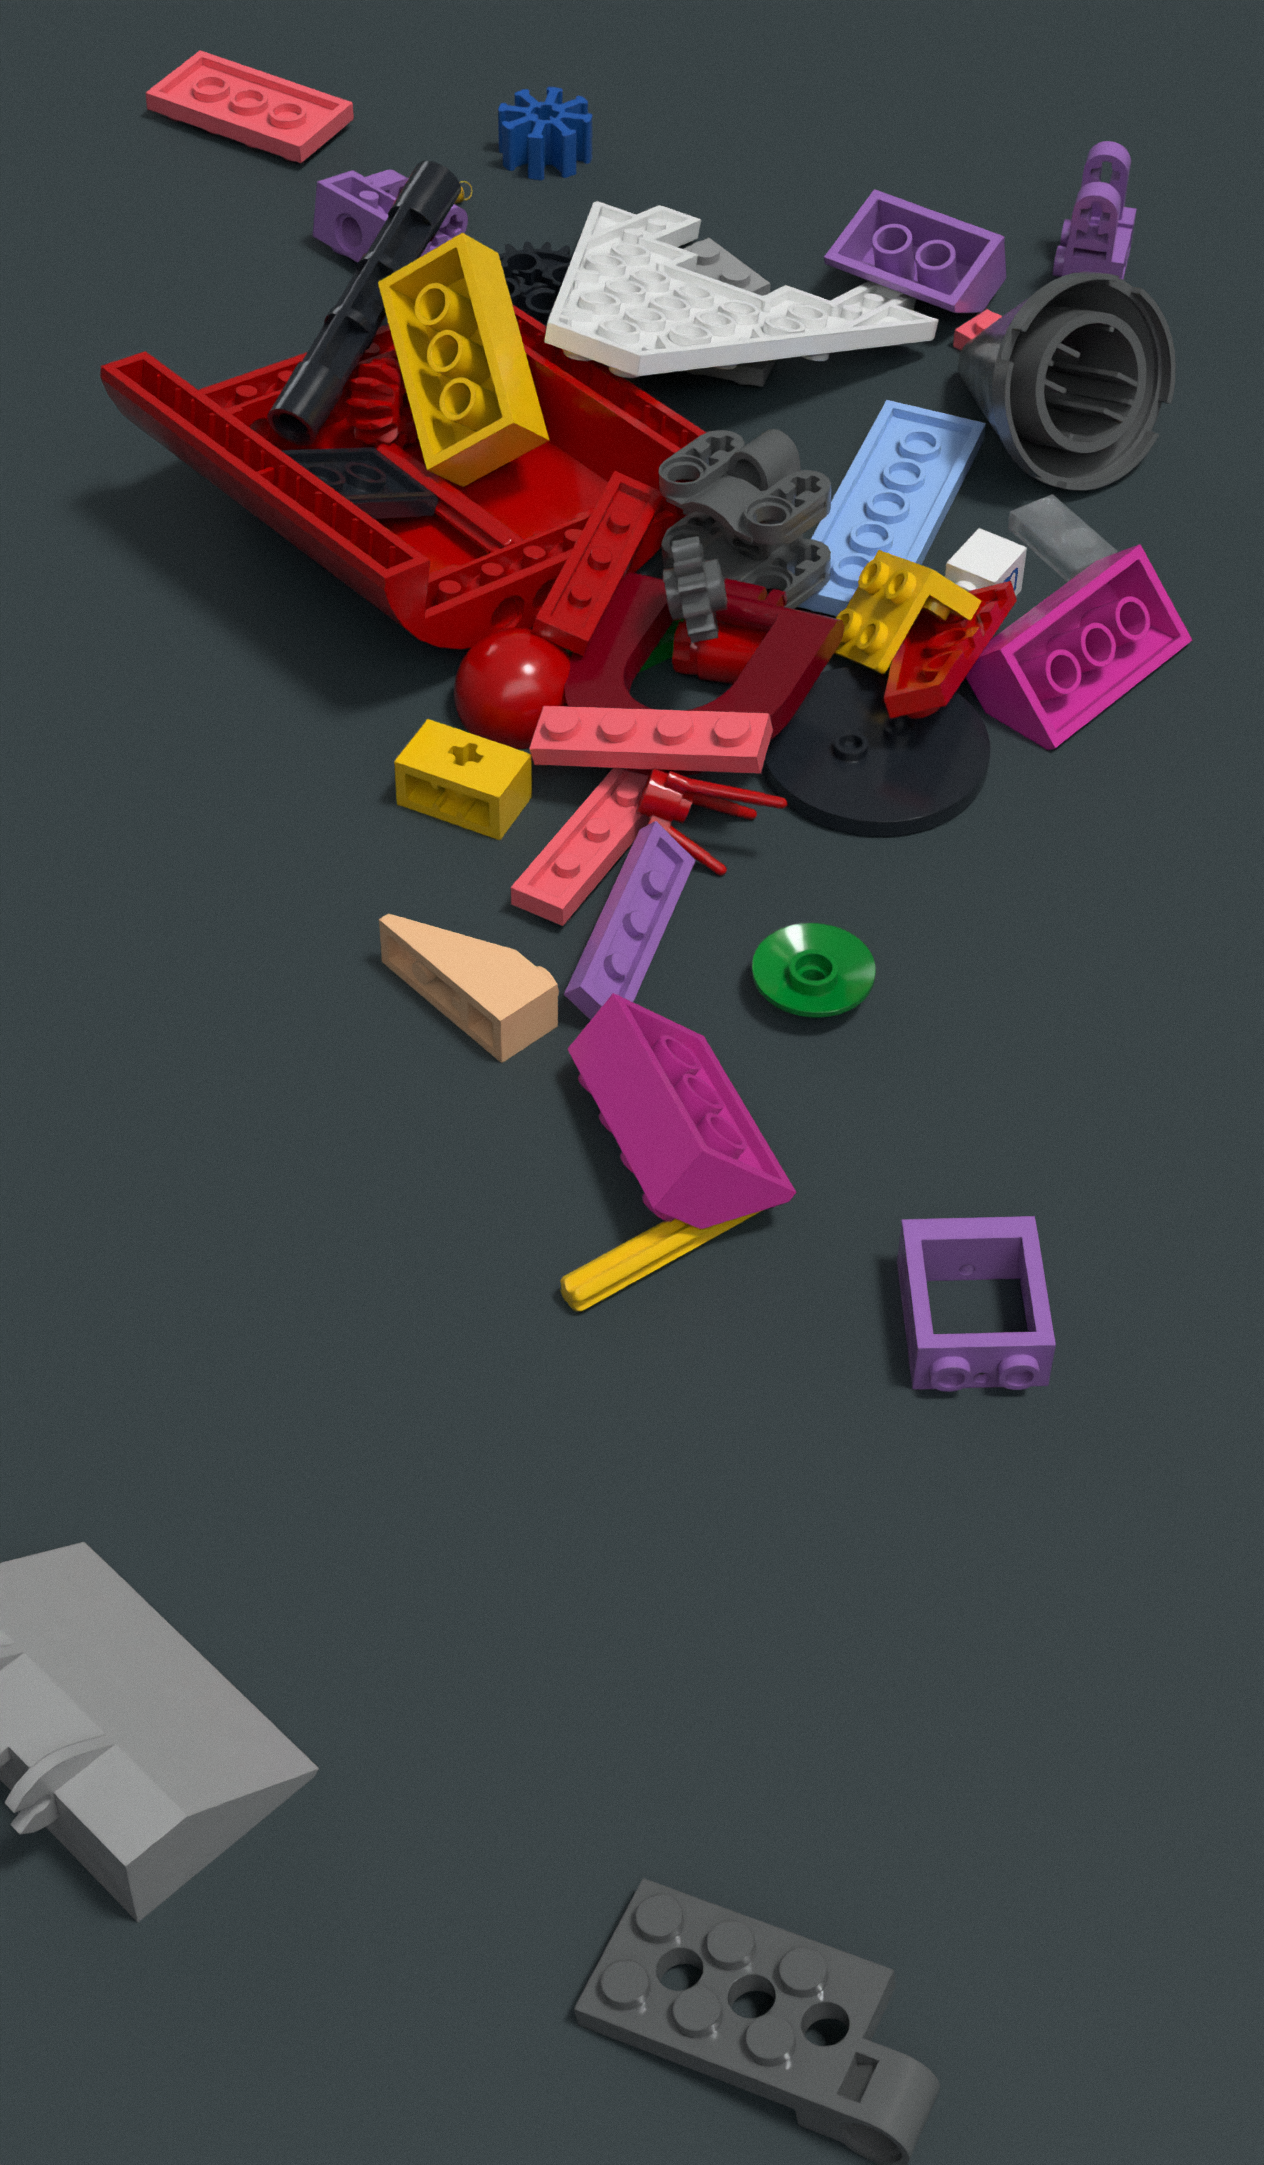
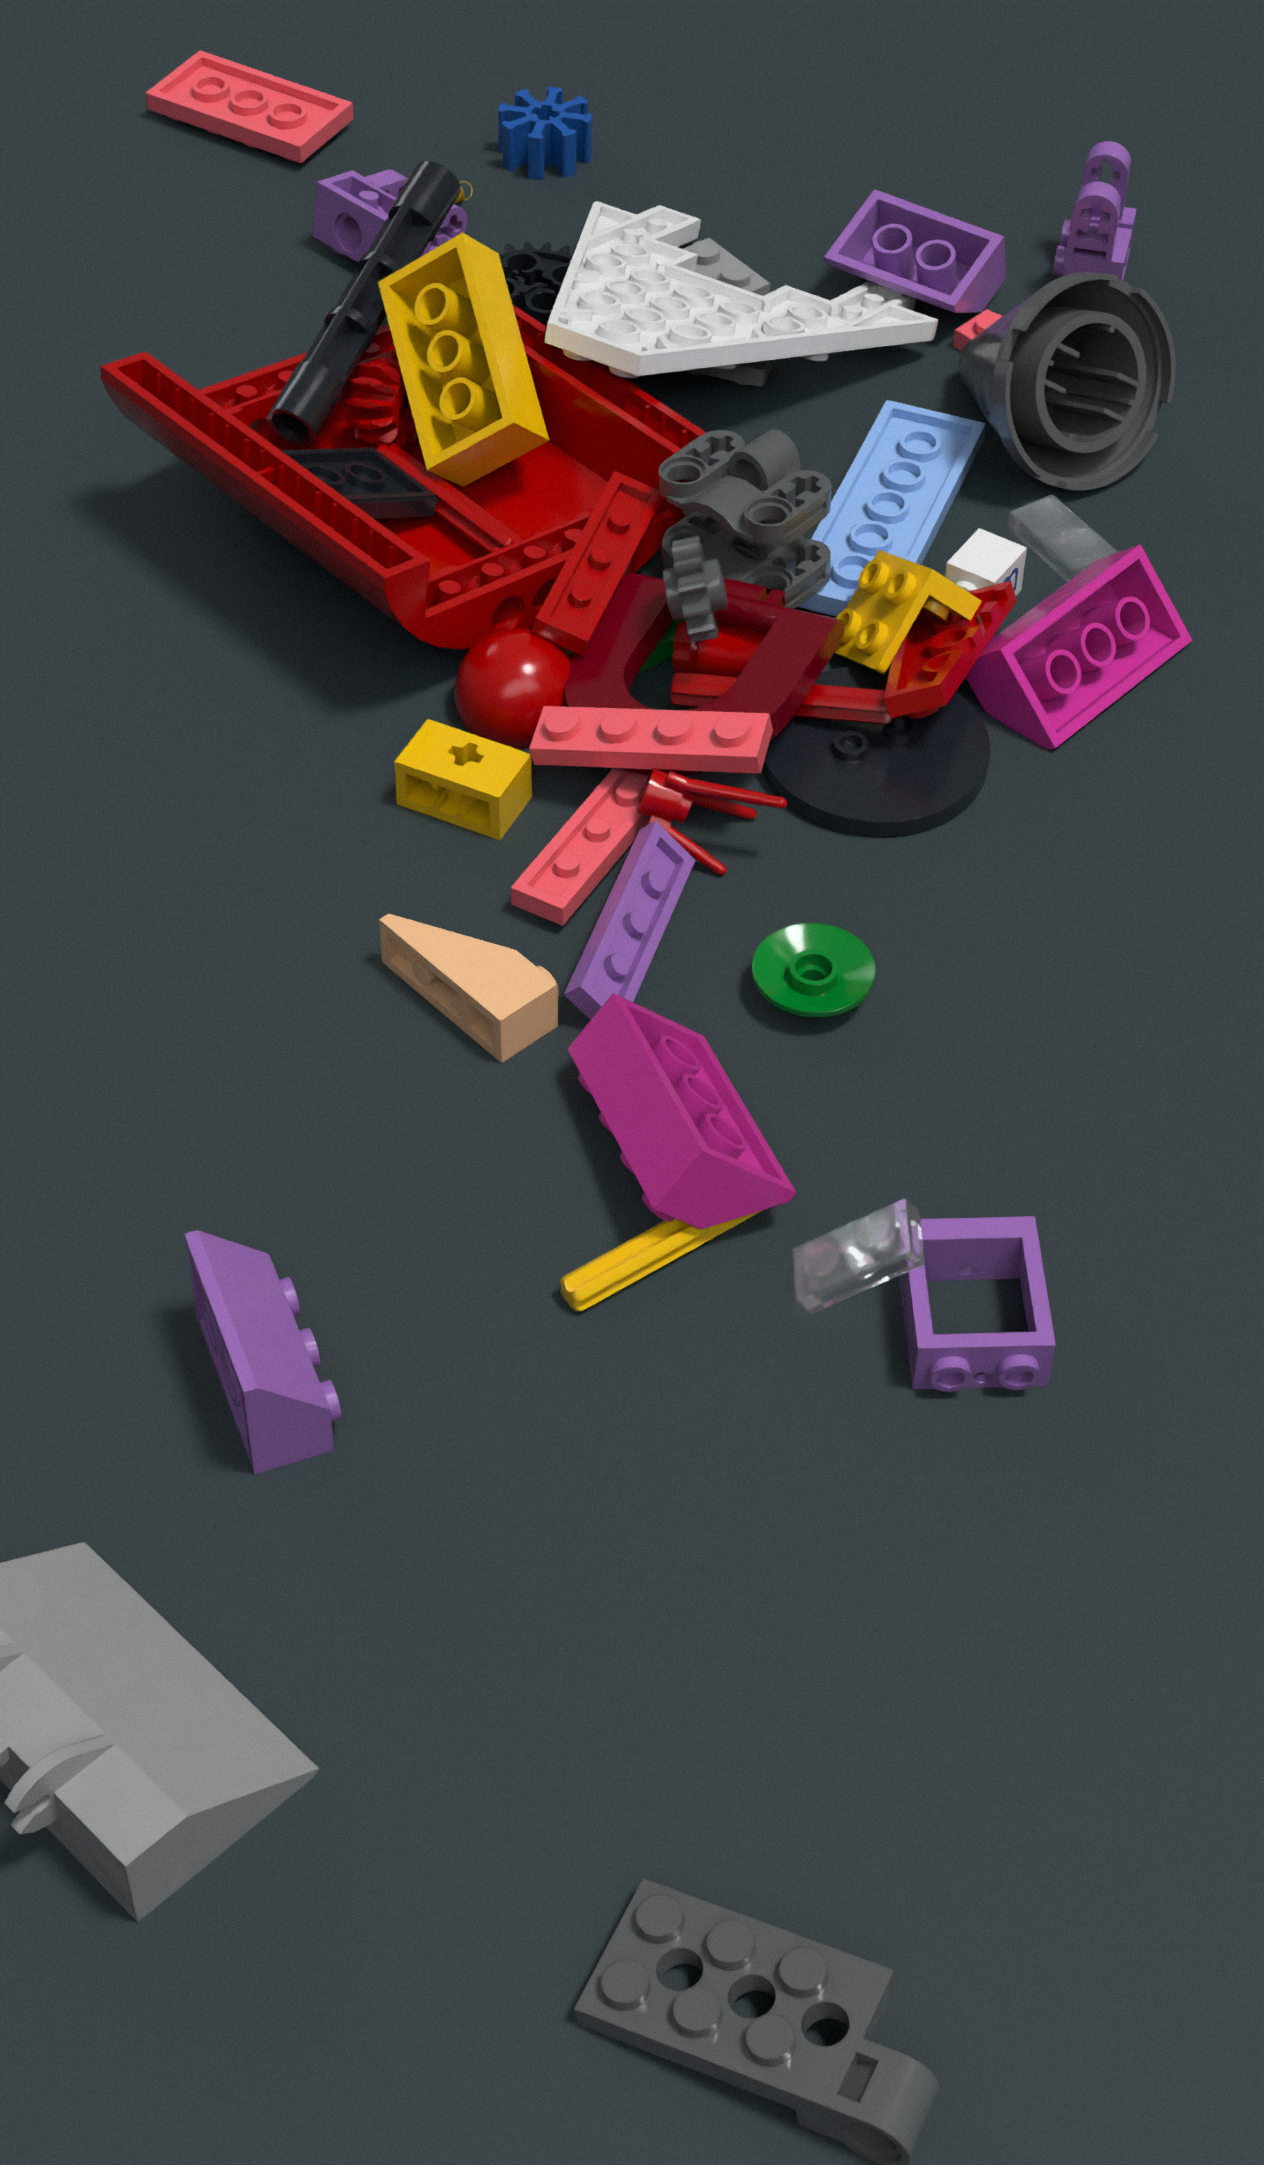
(261, 1353): none -> medium lavender slope
(821, 702): none -> red axle
(858, 1256): none -> clear plate

